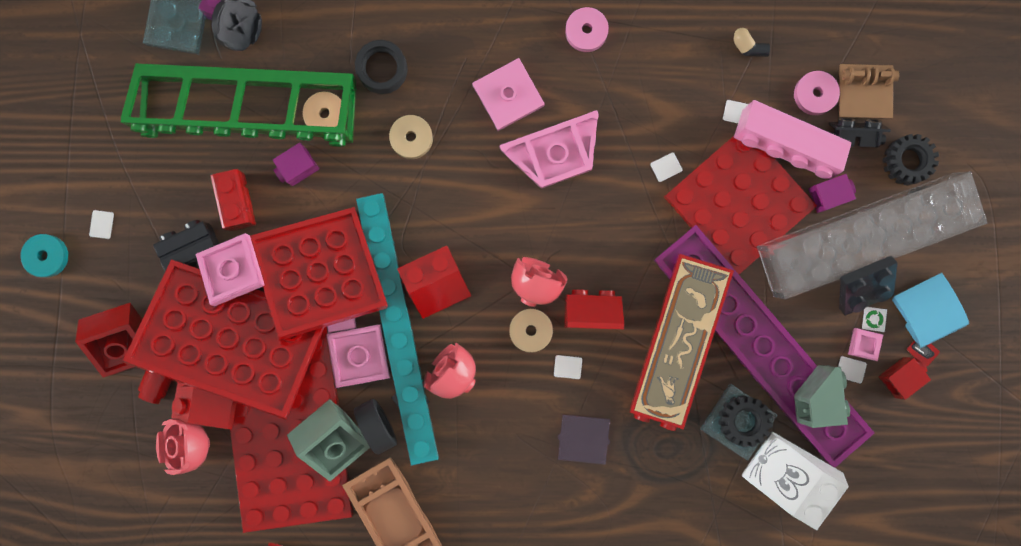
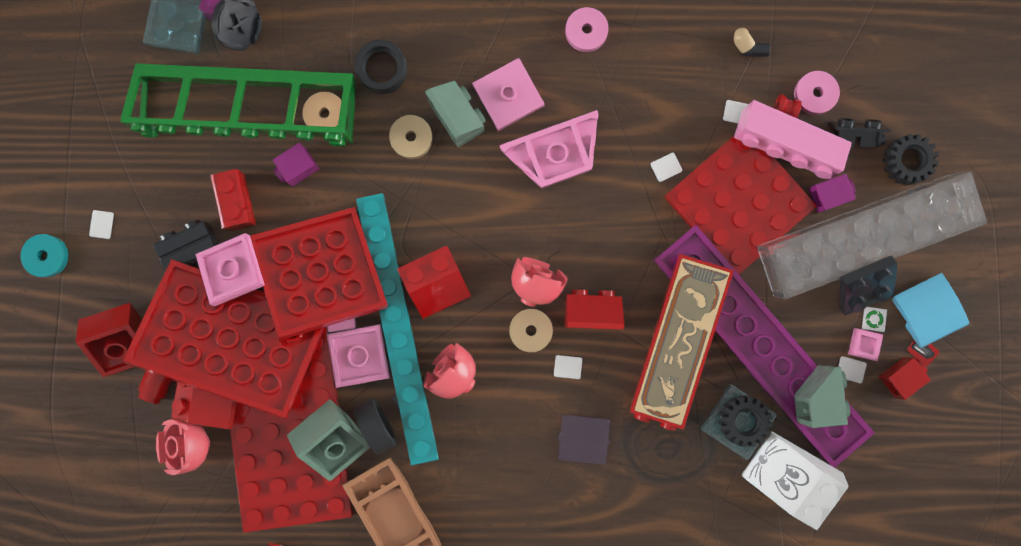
(455, 112): none -> sand green slope
(787, 106): none -> red wheel
(866, 91): medium nougat hinge -> none

